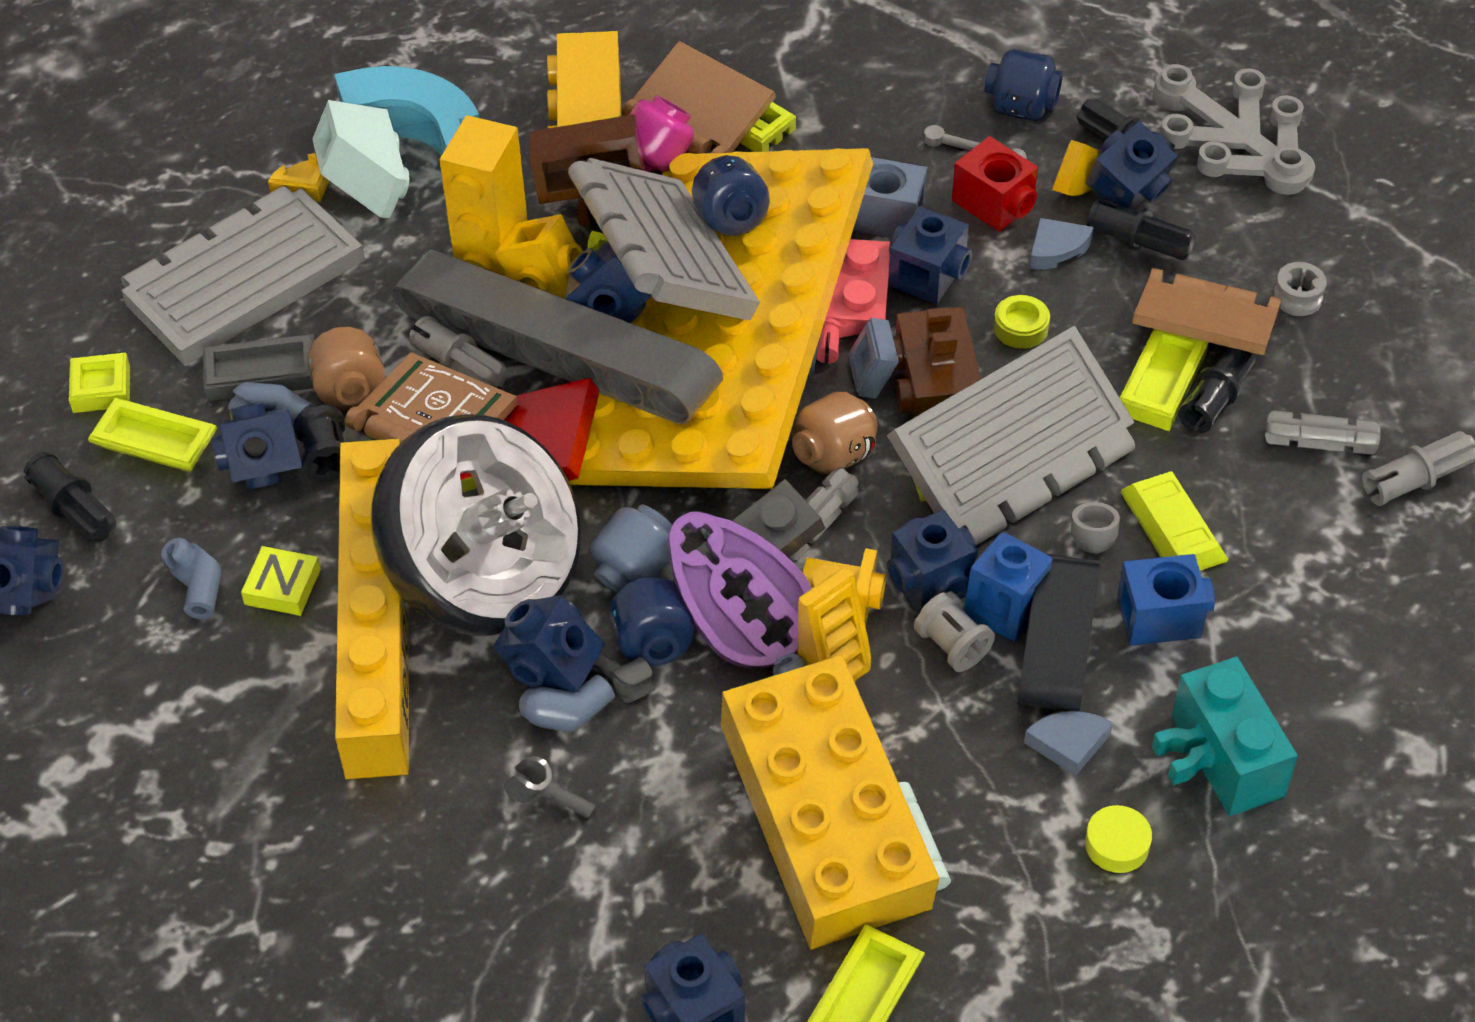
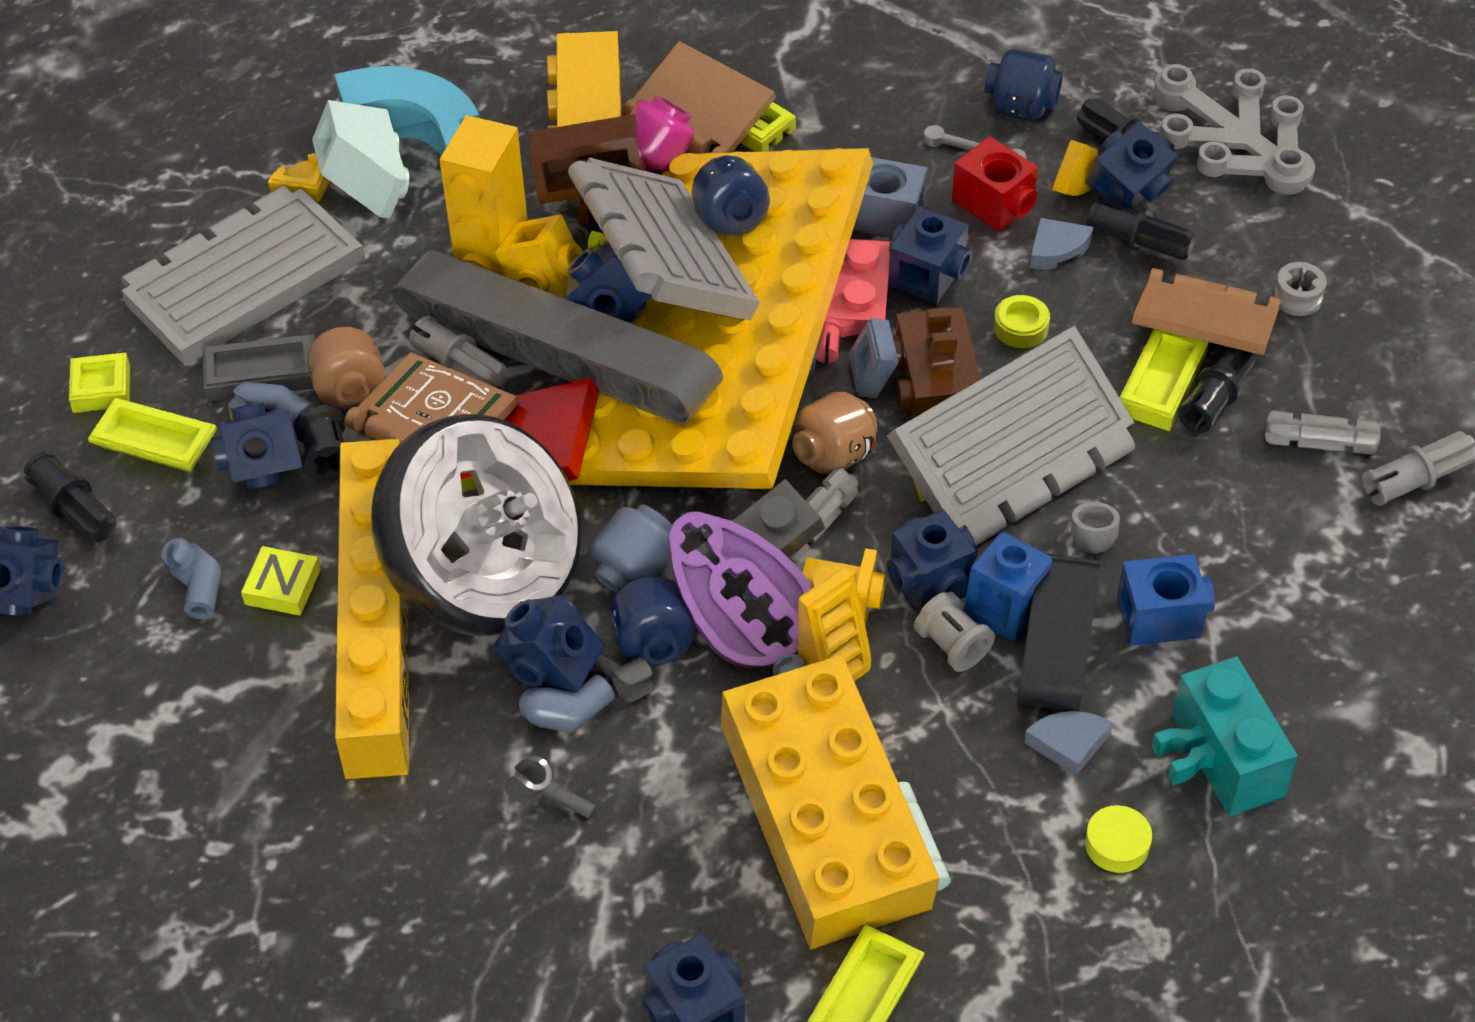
(1172, 520): neon yellow tile -> none

